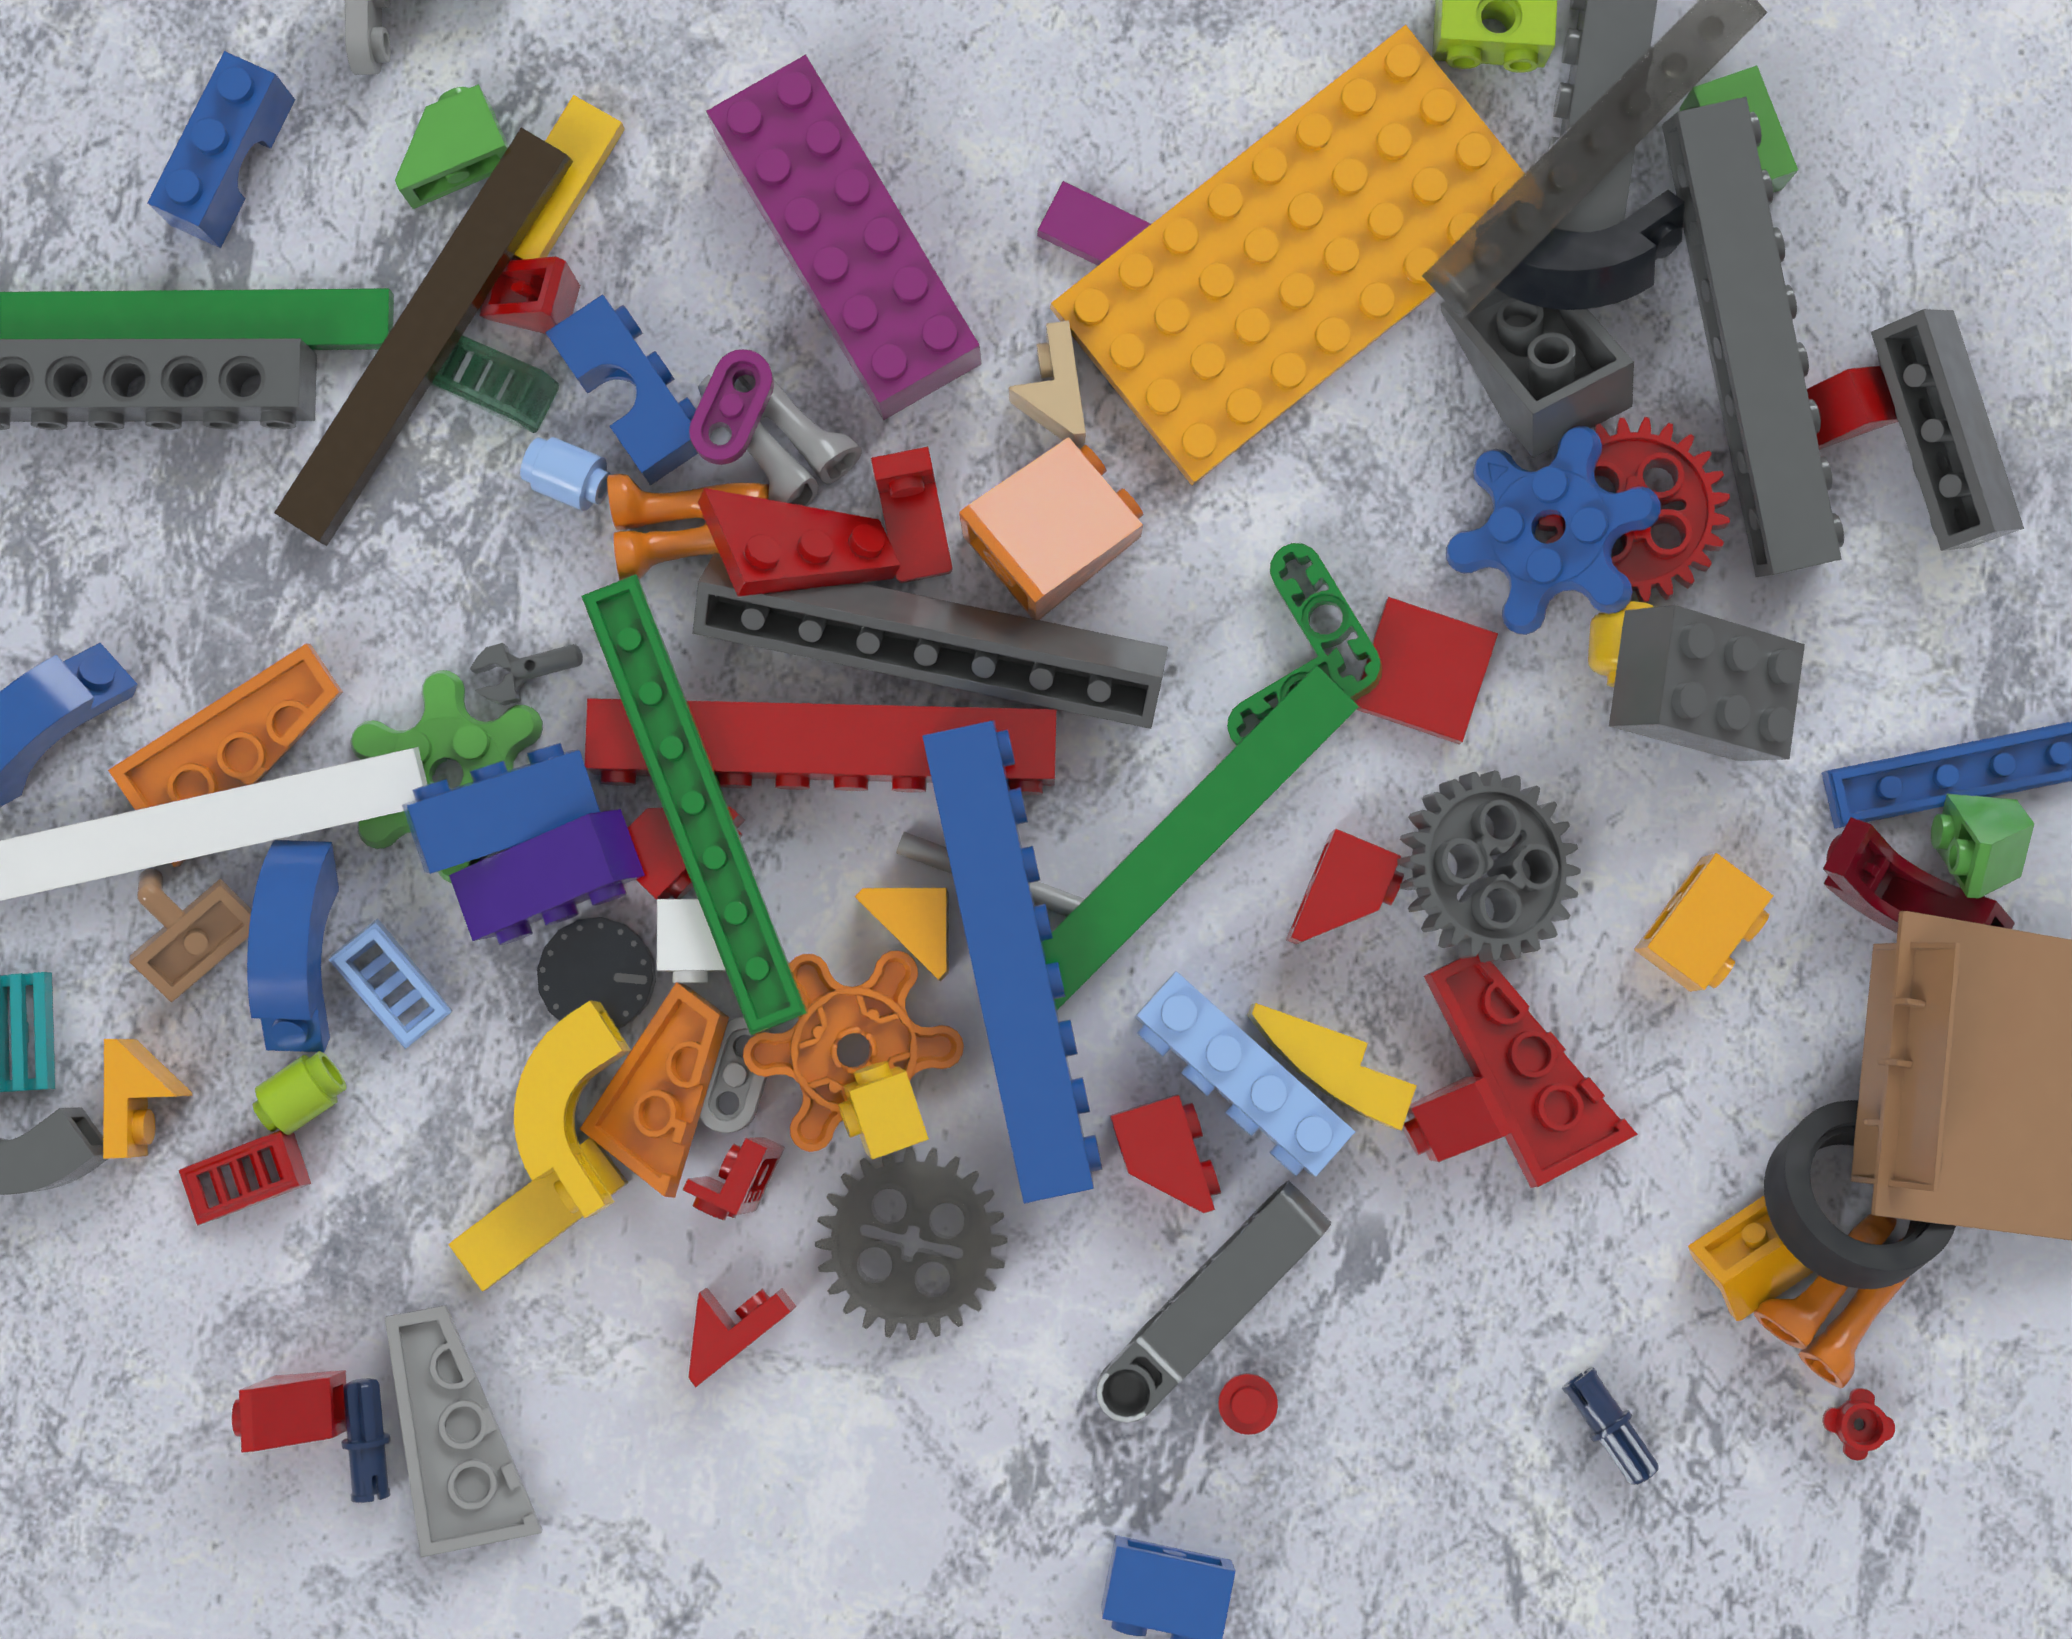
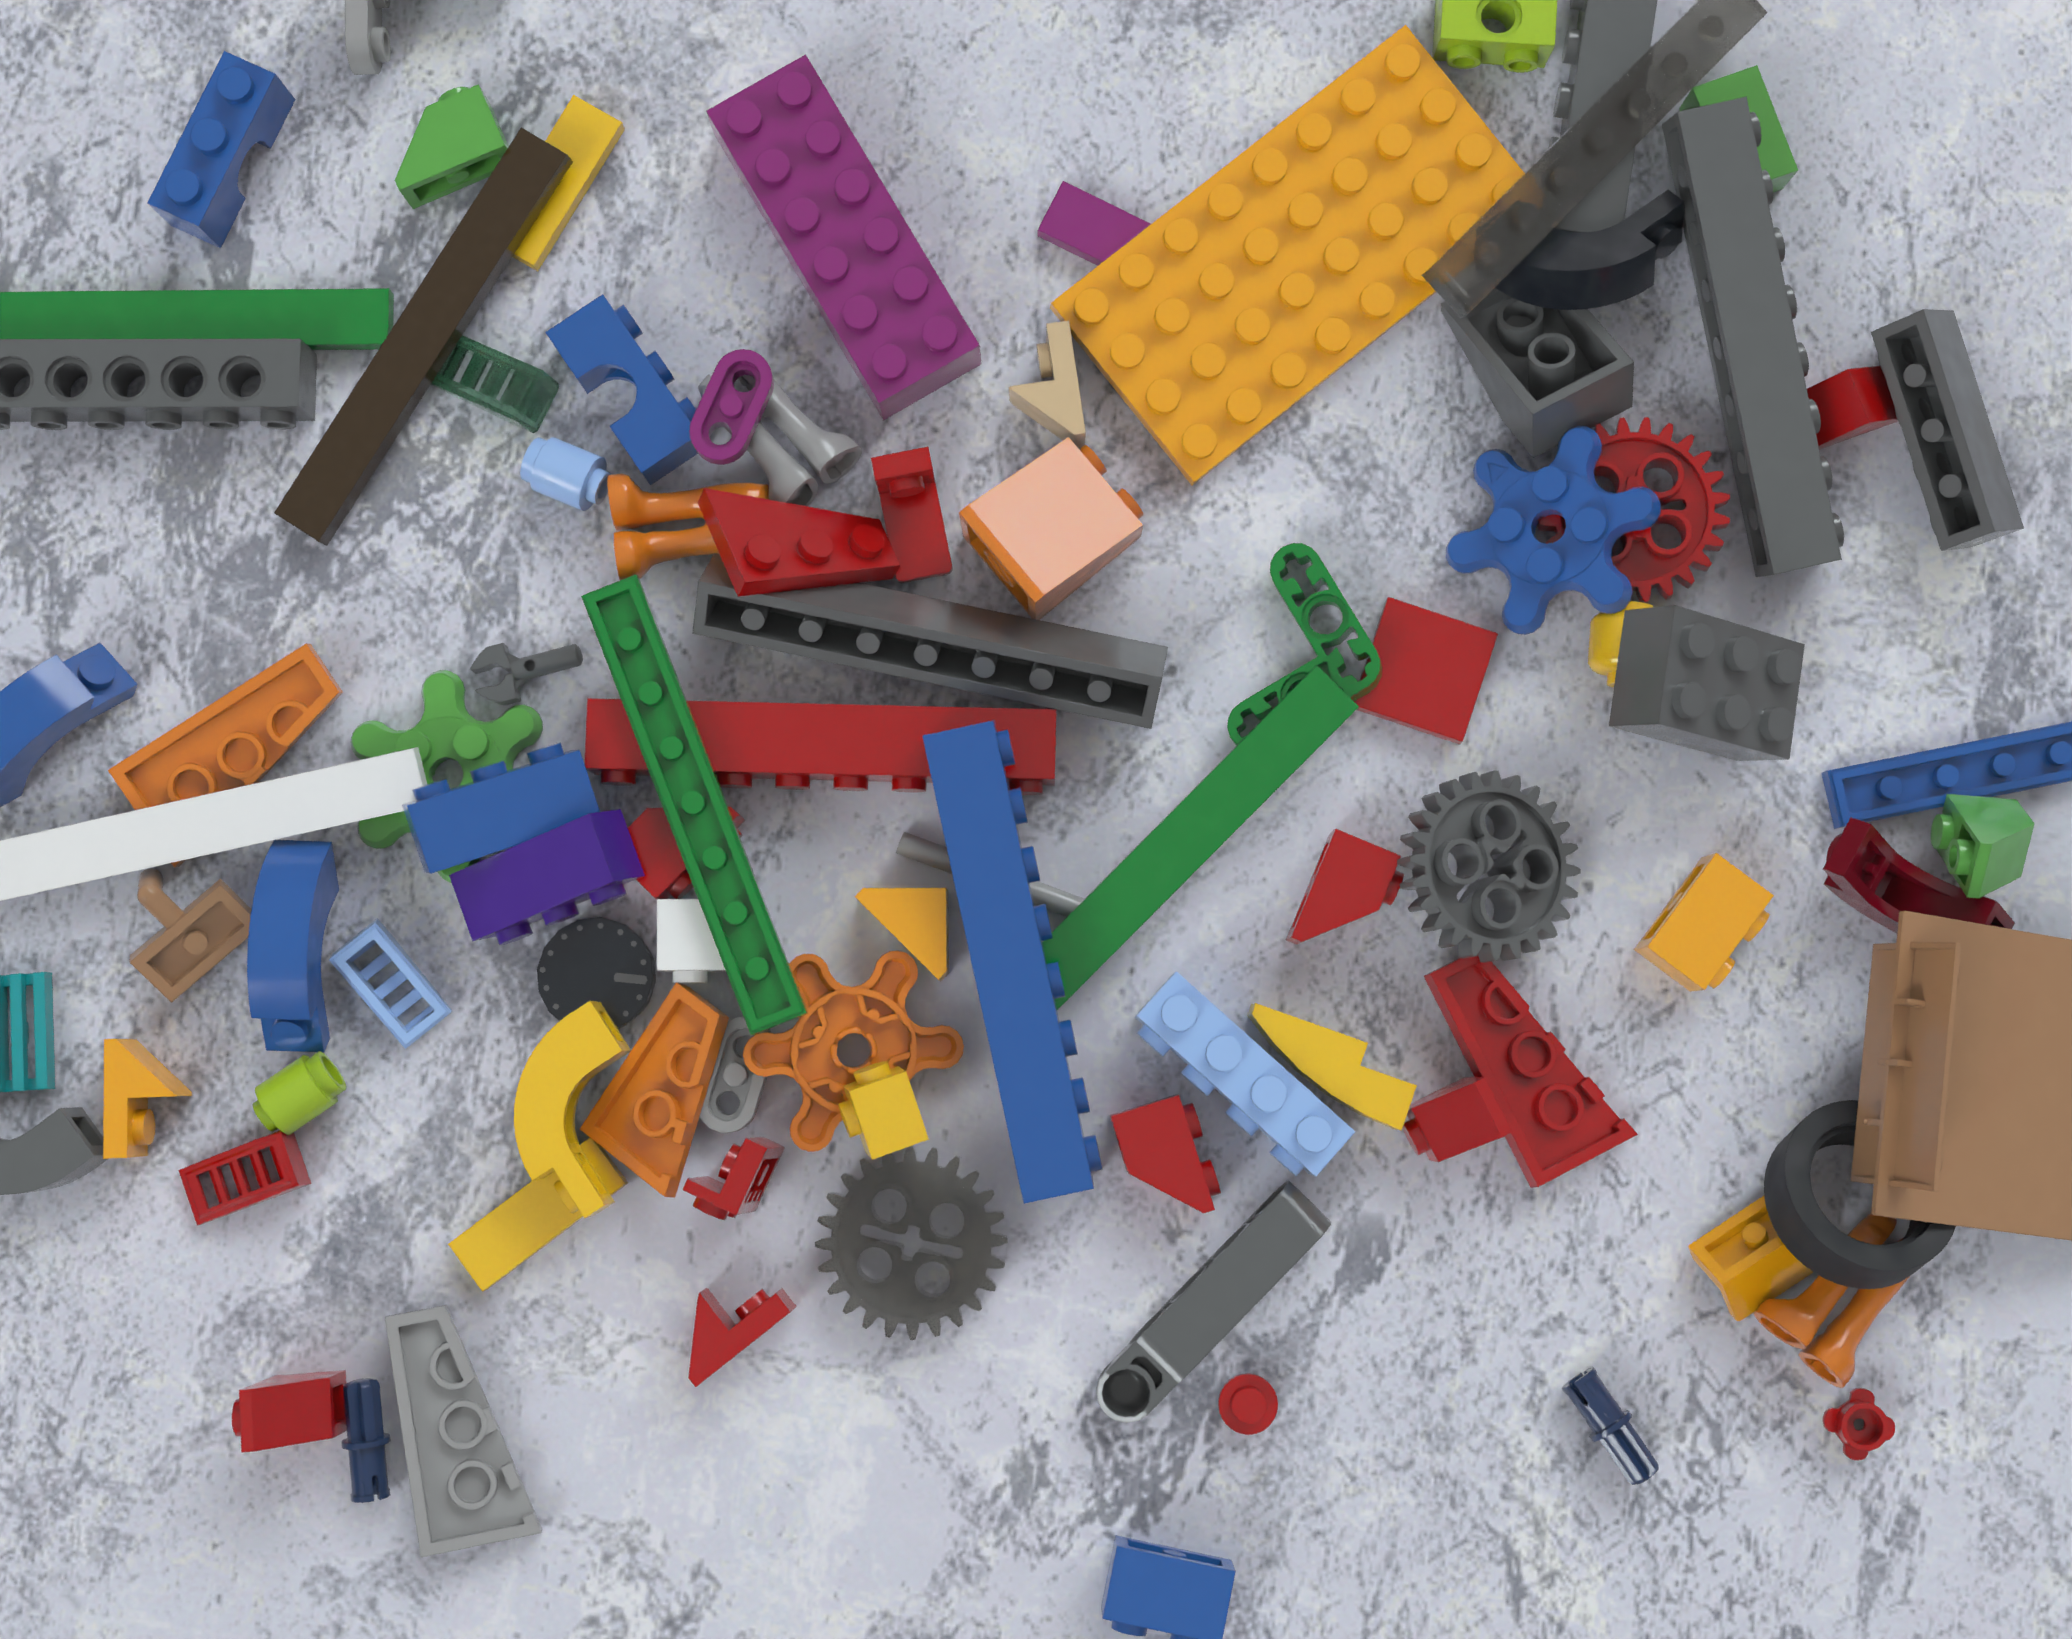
(532, 294): red slope -> none

